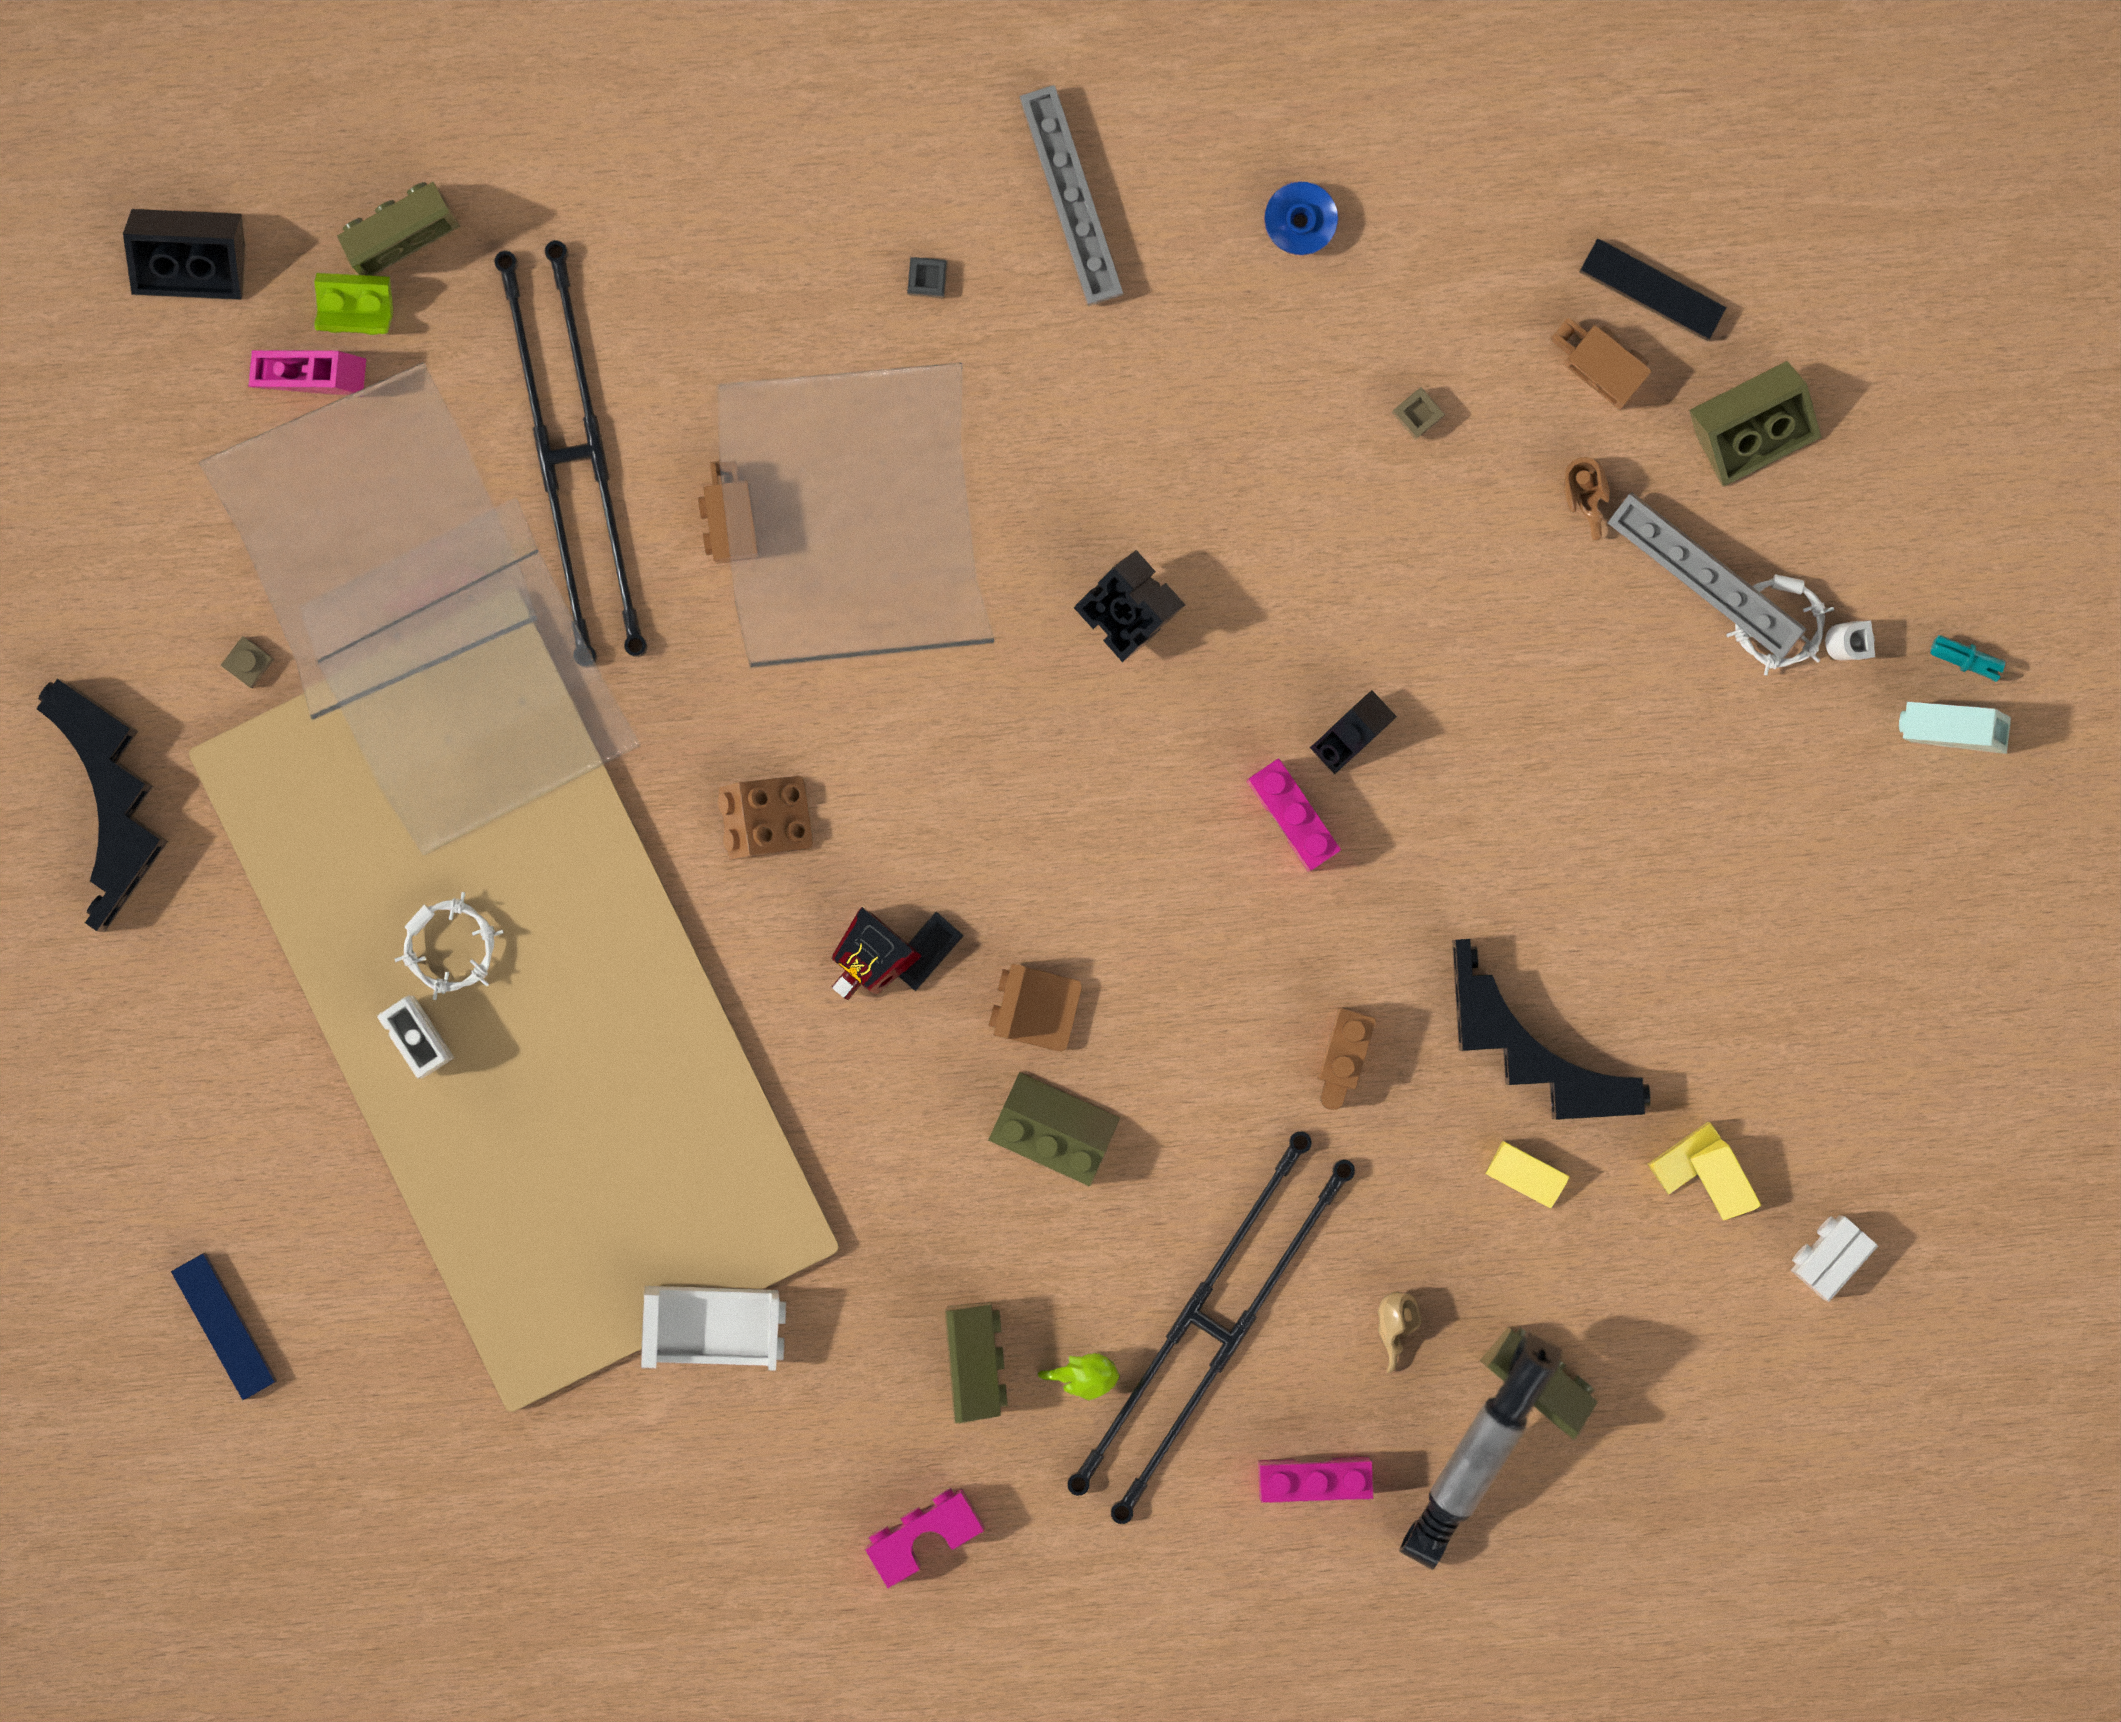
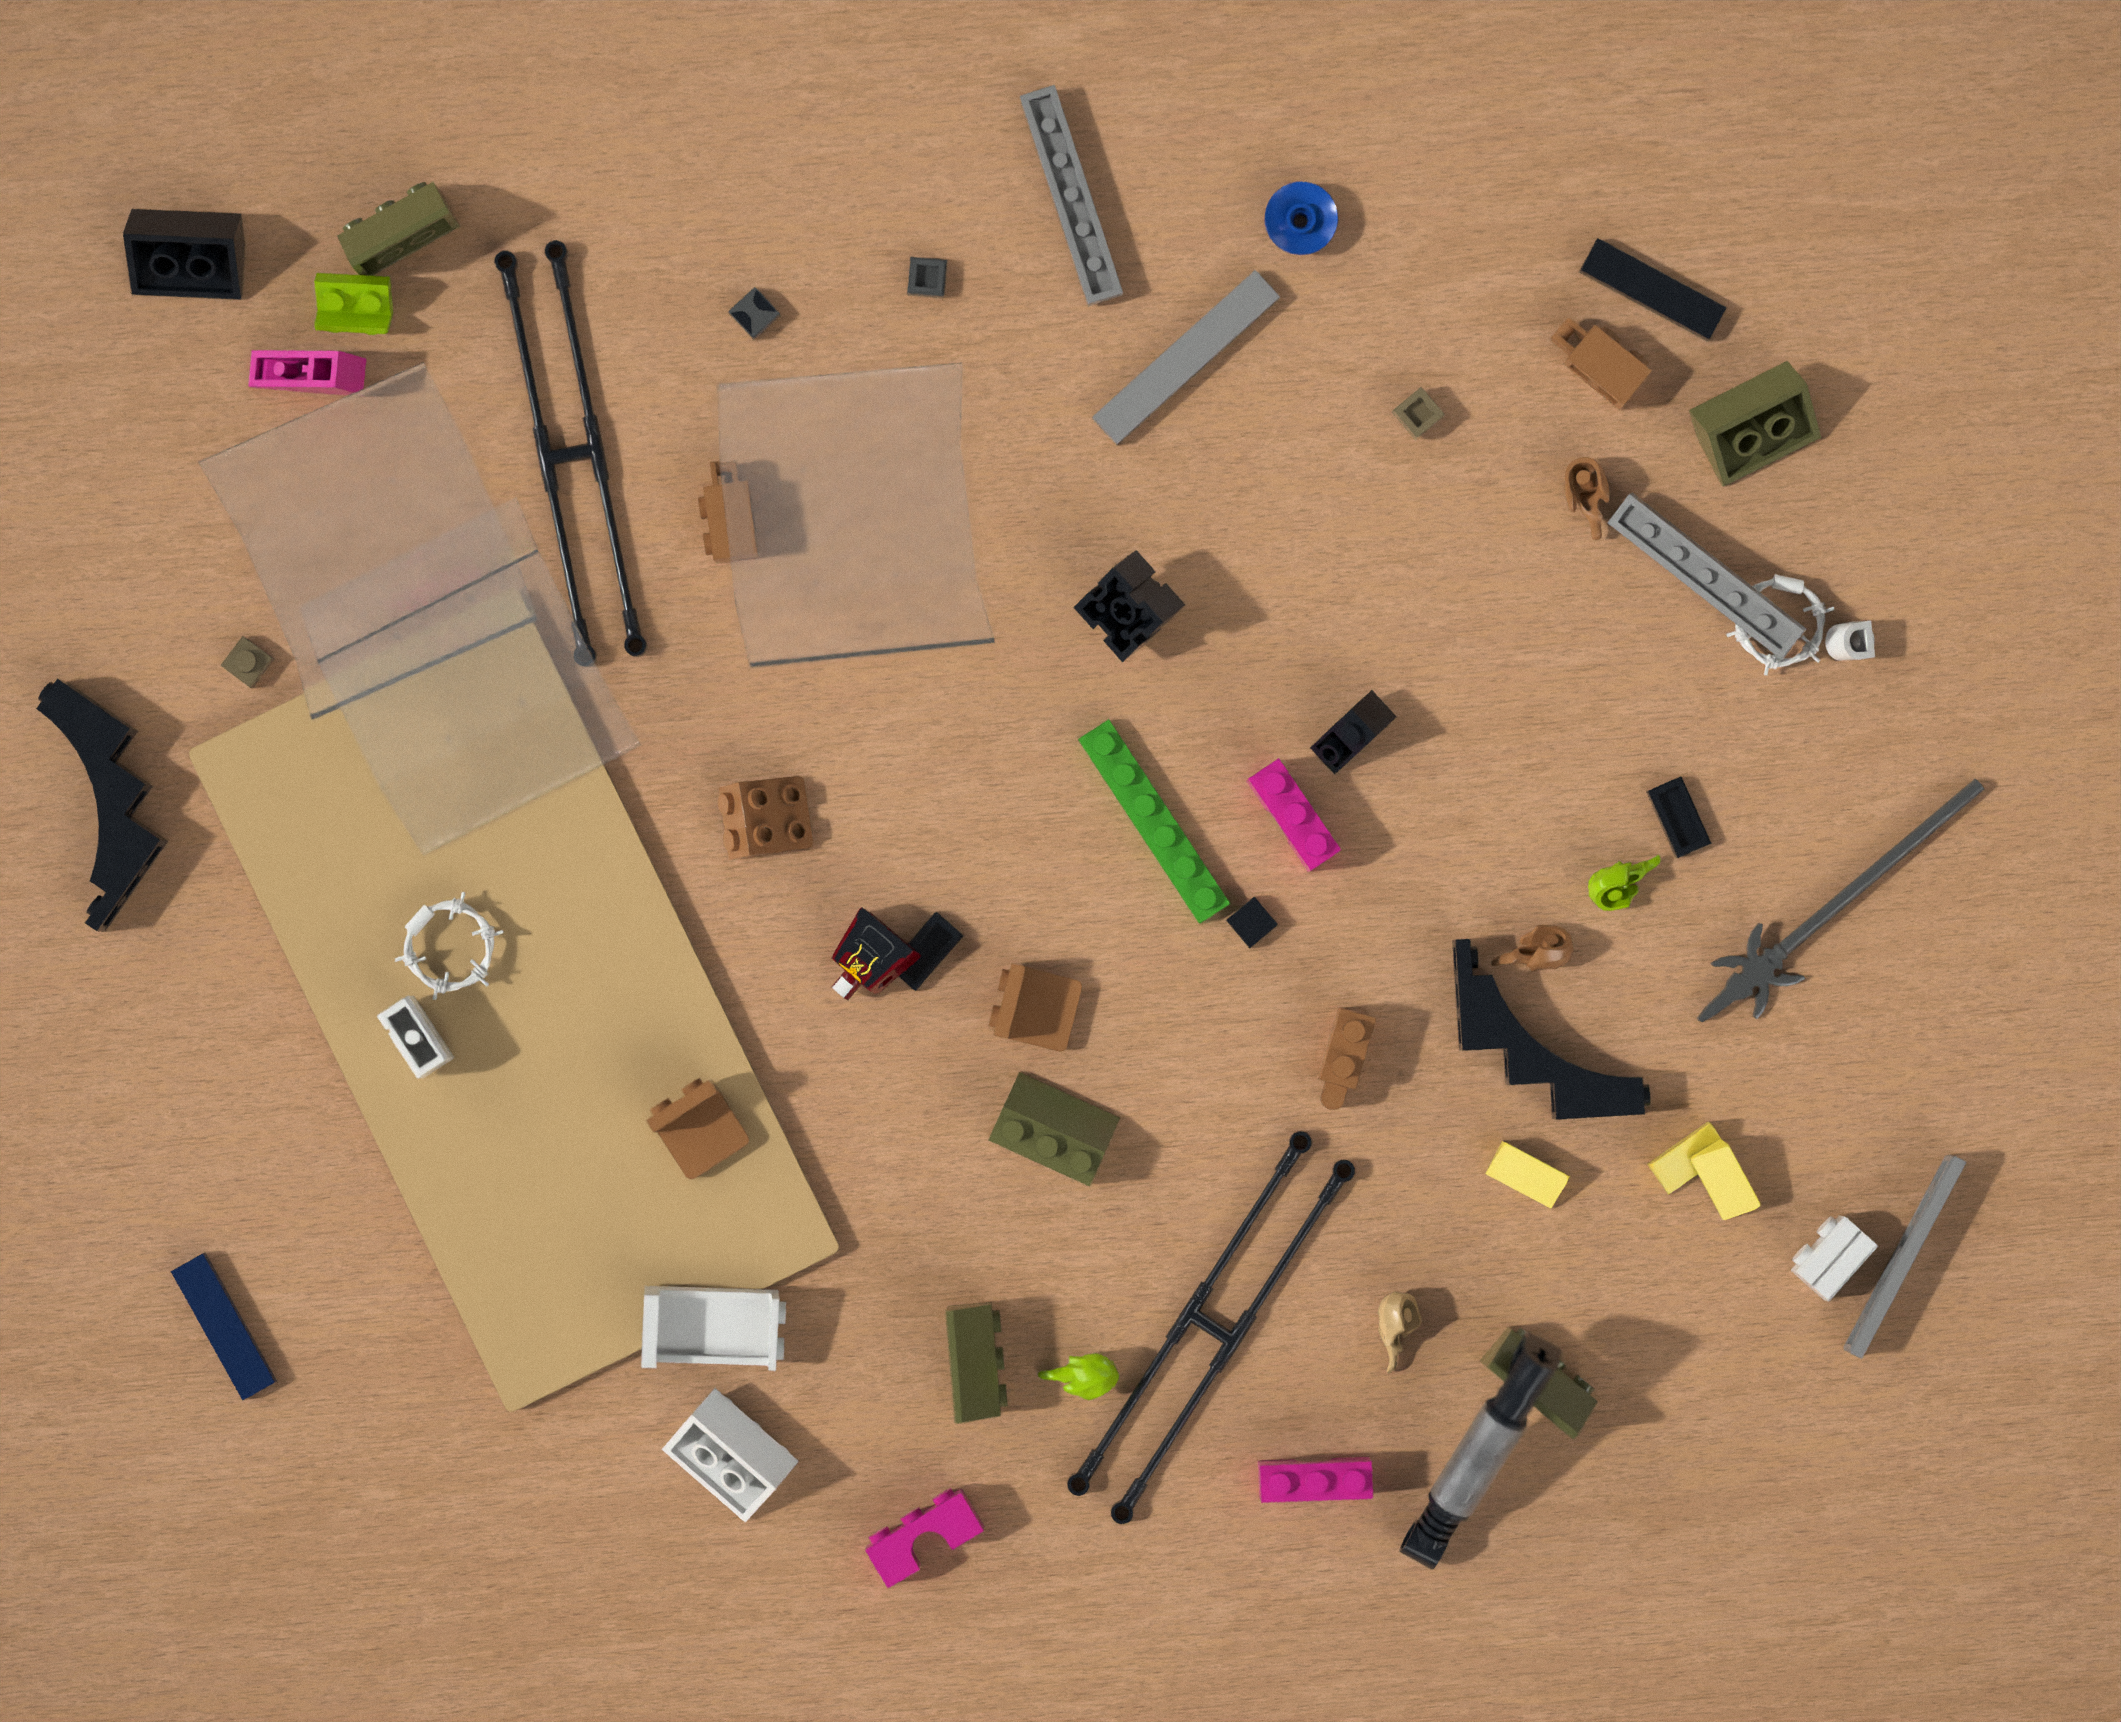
(698, 1128): none -> medium nougat bracket
(730, 1455): none -> white slope
(754, 313): none -> dark grey tile
(1154, 821): none -> bright green plate
(1186, 357): none -> light grey tile
(1251, 922): none -> black tile
(1548, 949): none -> medium nougat piece
(1611, 885): none -> lime piece
(1678, 817): none -> black tile
(1759, 969): none -> dark grey piece
(1904, 1255): none -> light grey tile
(1956, 726): light aqua slope -> none
(1967, 657): teal axle -> none

